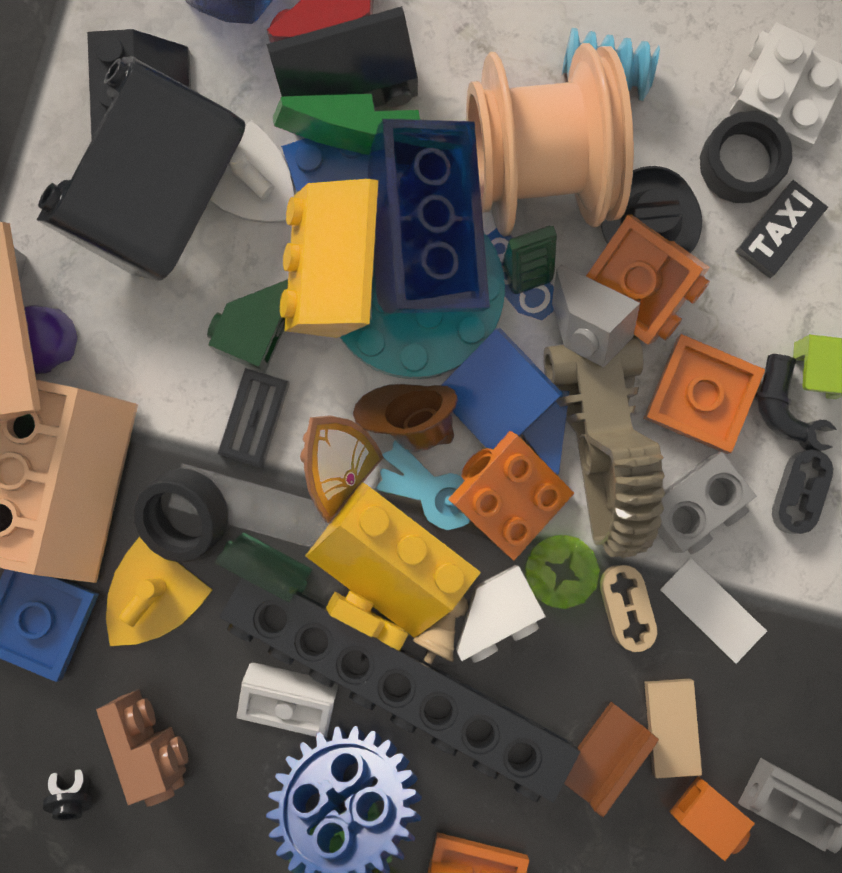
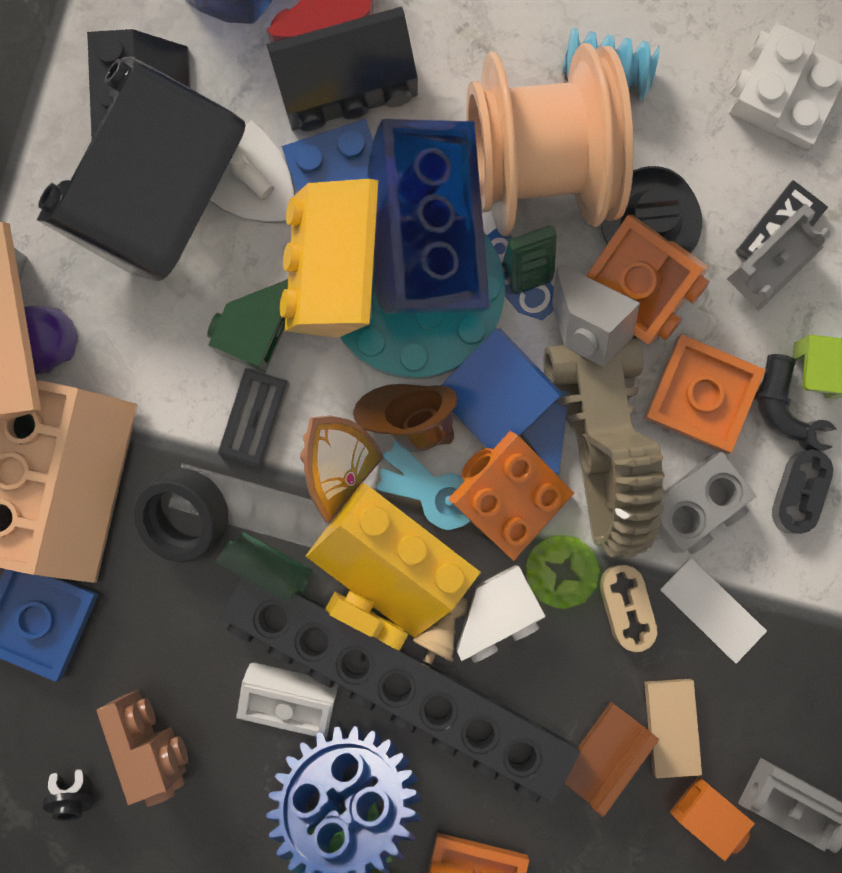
(150, 597): yellow shield -> none
(335, 119): green slope -> none
(769, 134): black tyre -> none
(779, 258): none -> light grey hinge

